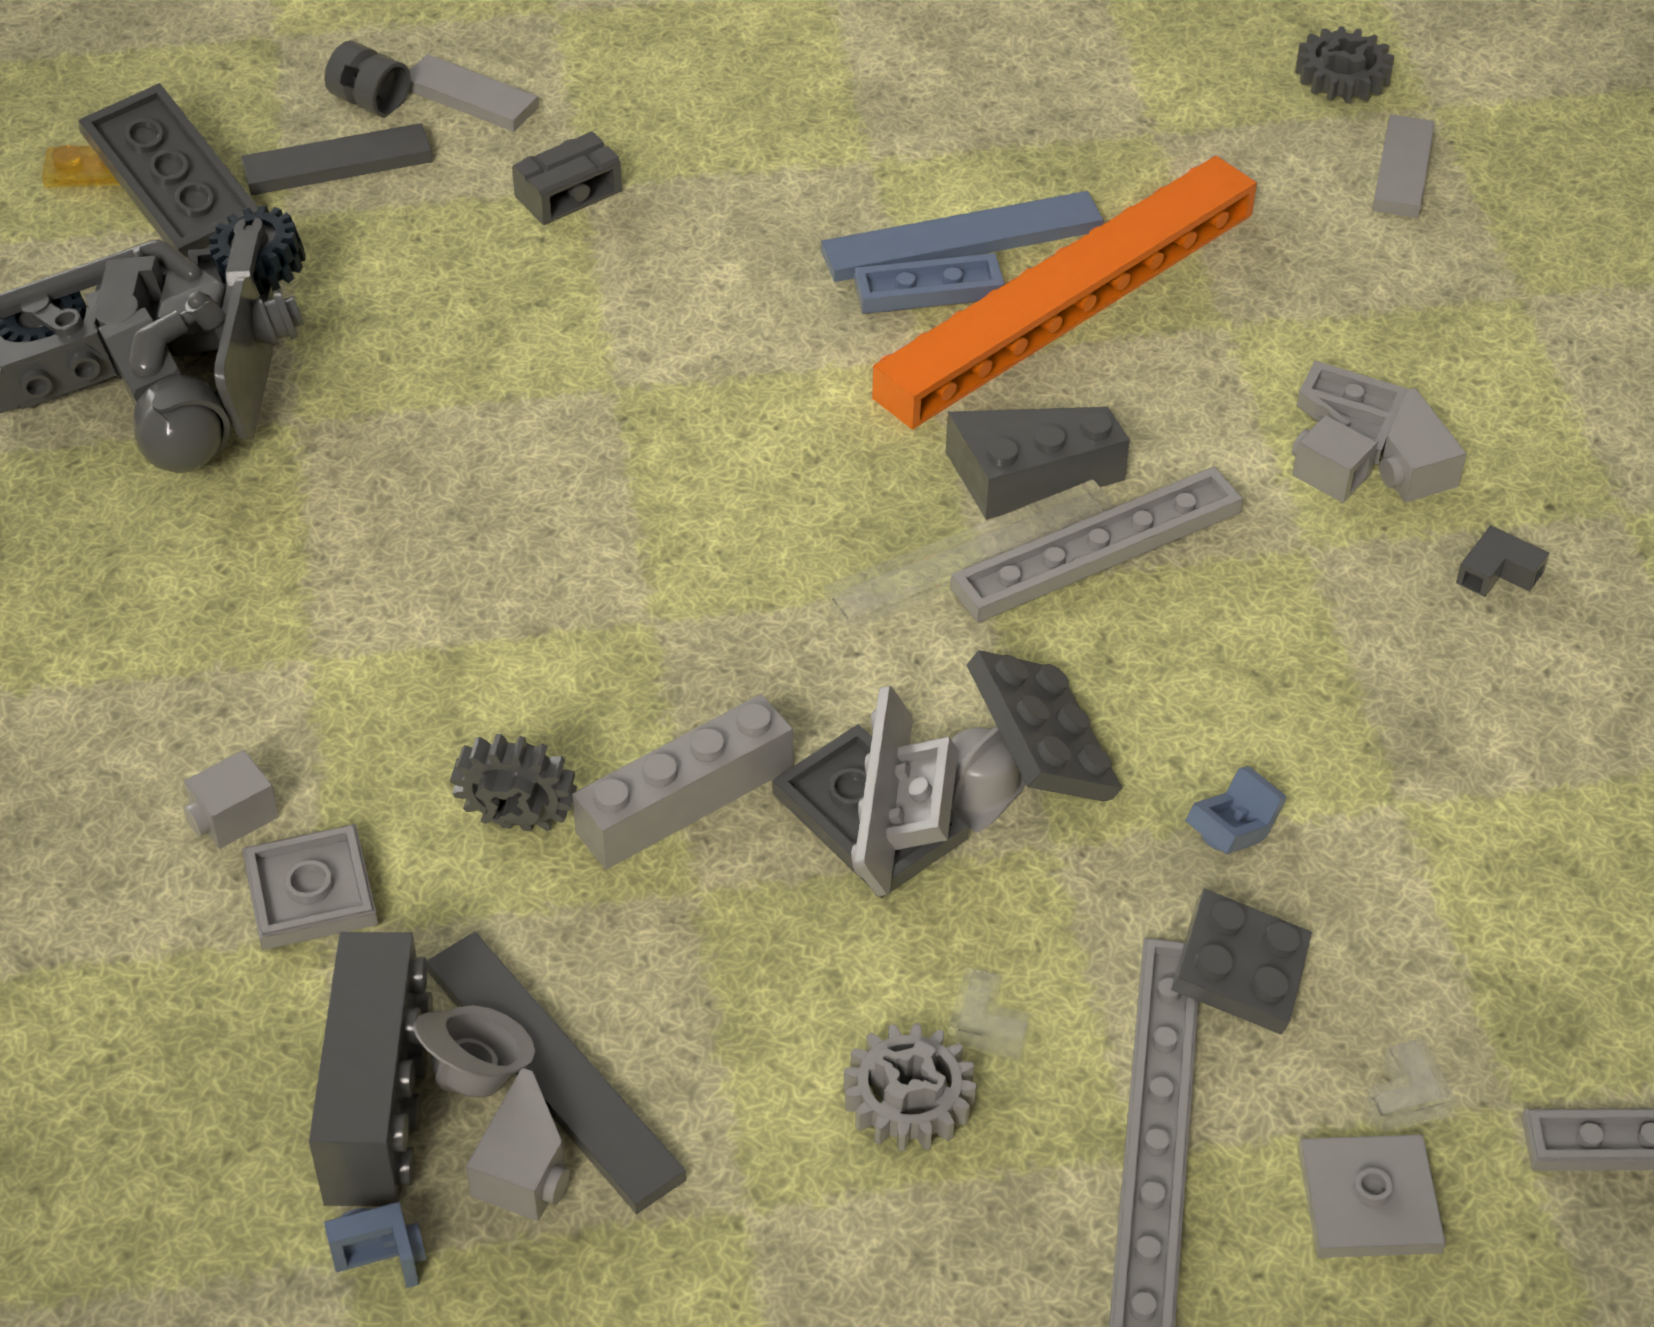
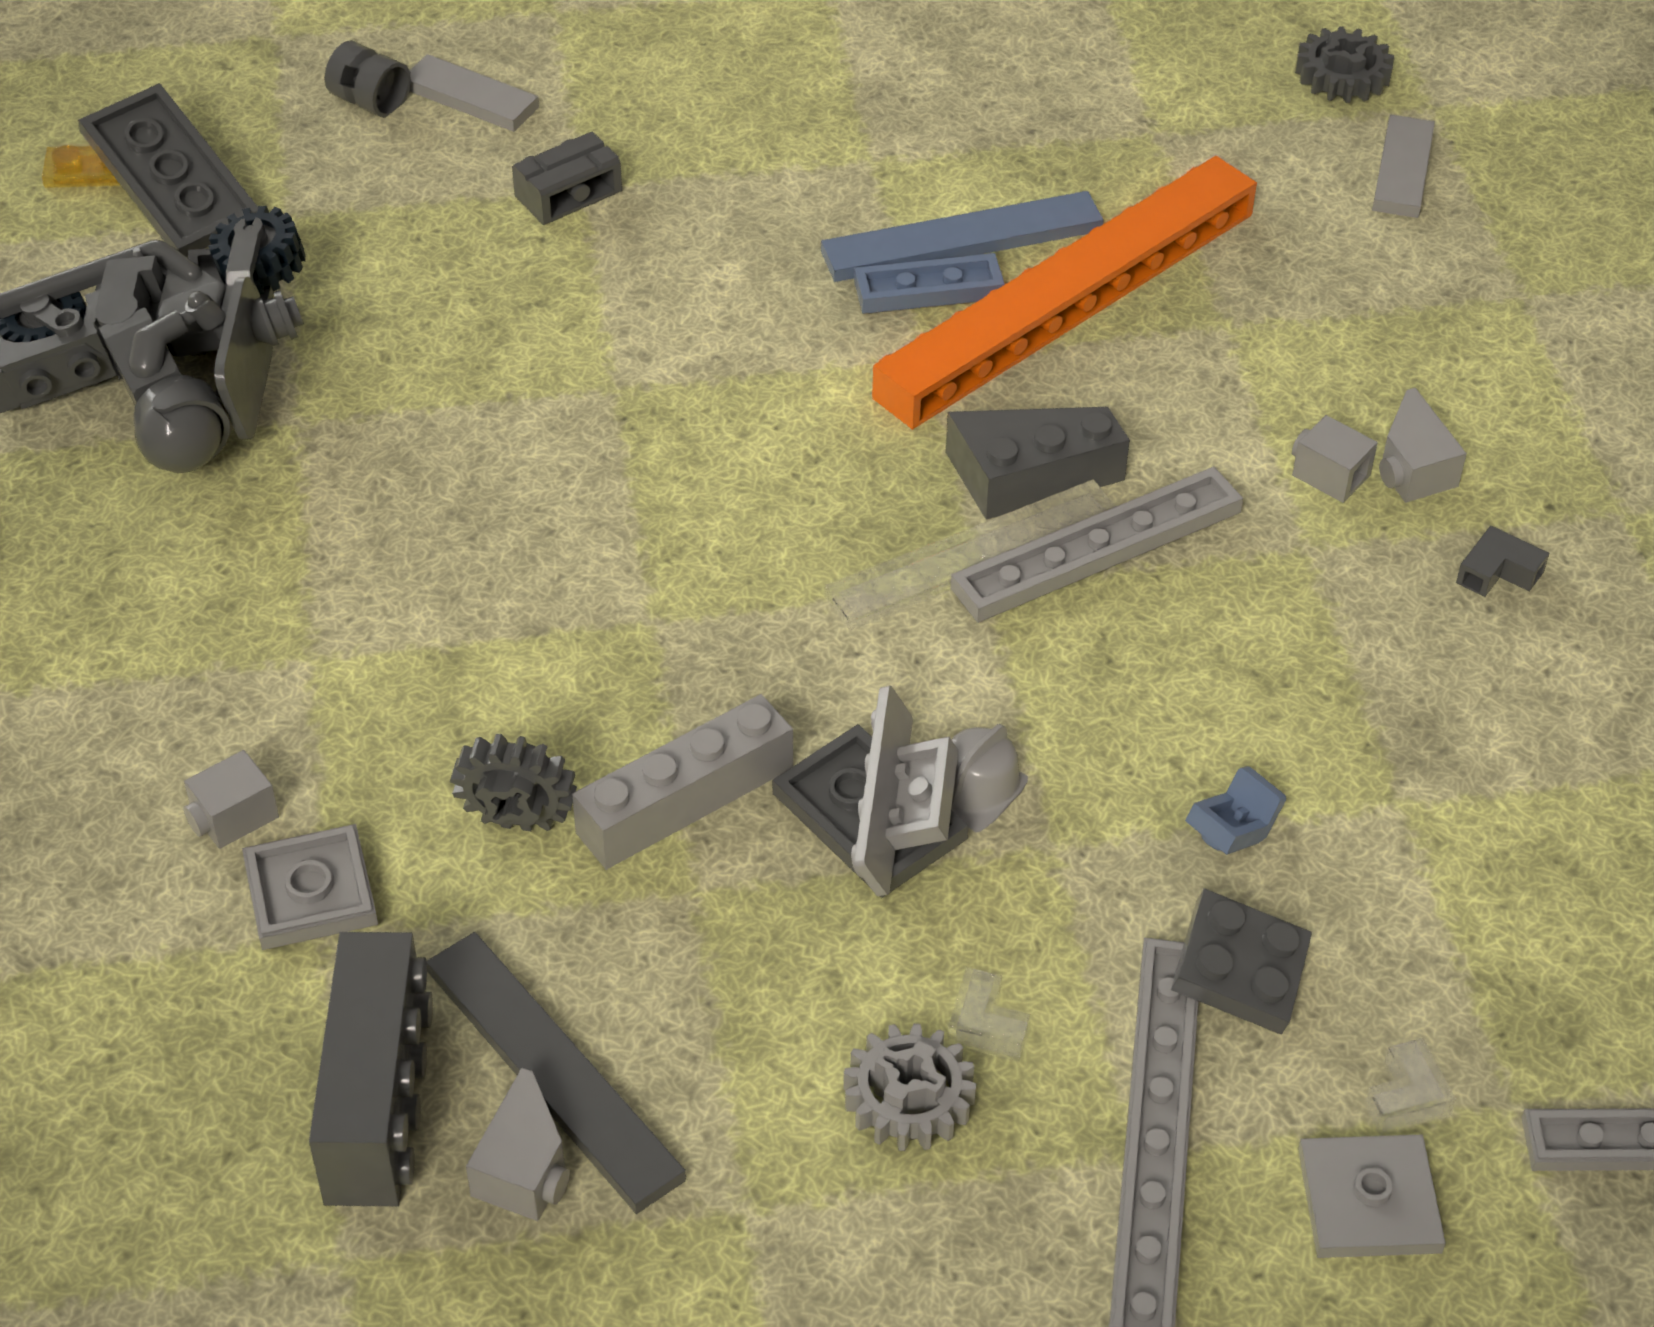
(336, 159): dark grey tile -> none
(373, 1236): sand blue bracket -> none
(474, 1048): light grey piece -> none
(1044, 726): dark grey plate -> none
(1353, 400): light grey wing -> none

